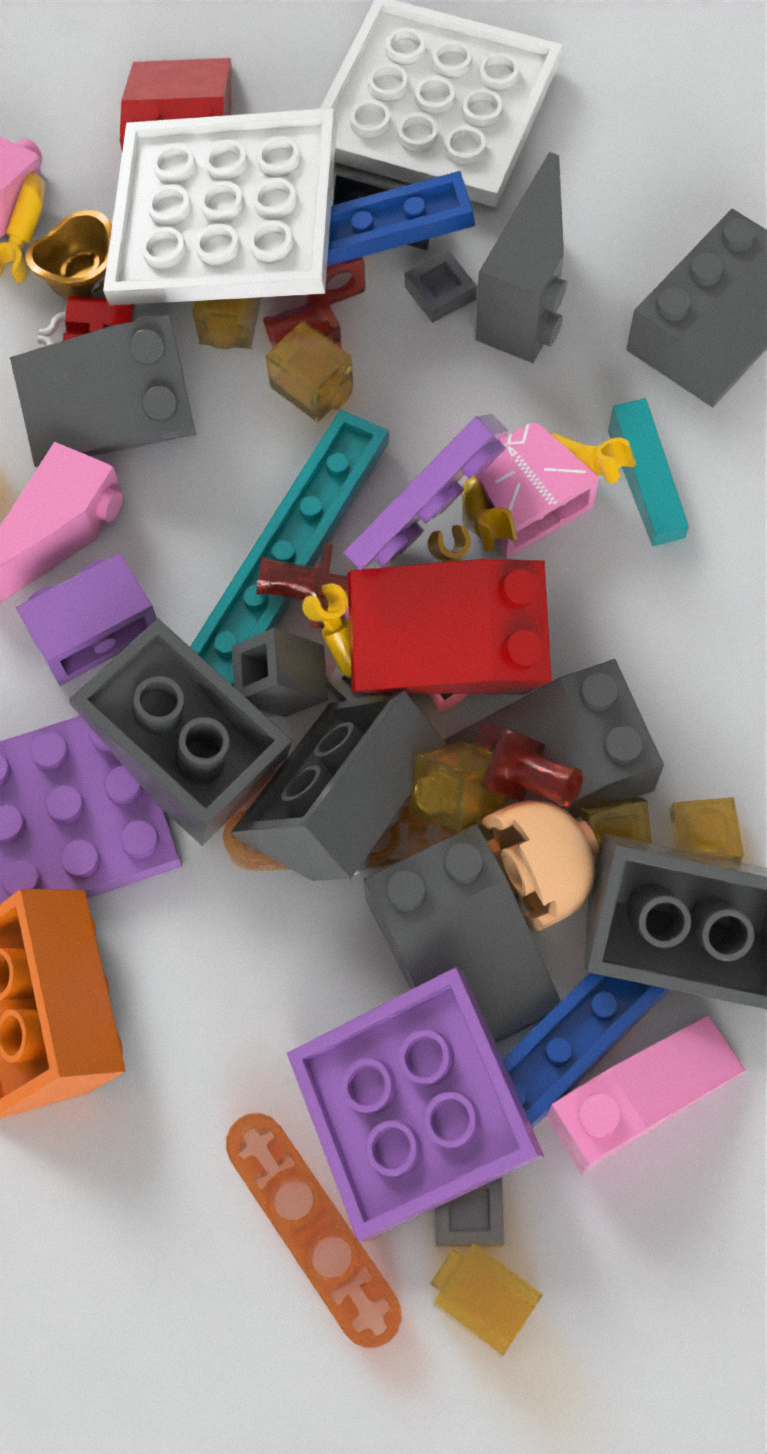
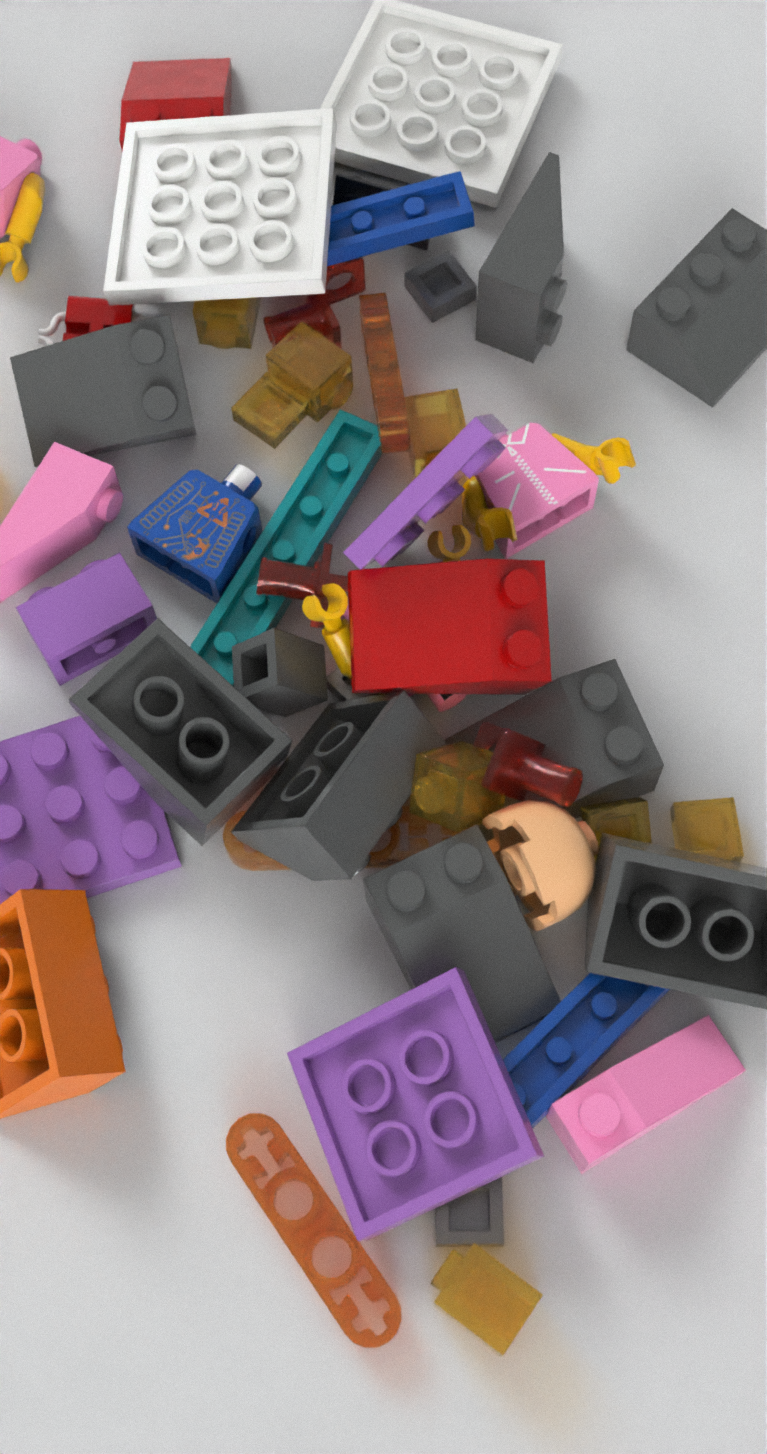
(73, 254): pearl gold helmet -> none
(201, 529): none -> blue torso
(270, 410): none -> clear yellow plate
(384, 374): none -> clear orange beam
(433, 424): none -> clear yellow brick
(651, 477): teal piece -> none

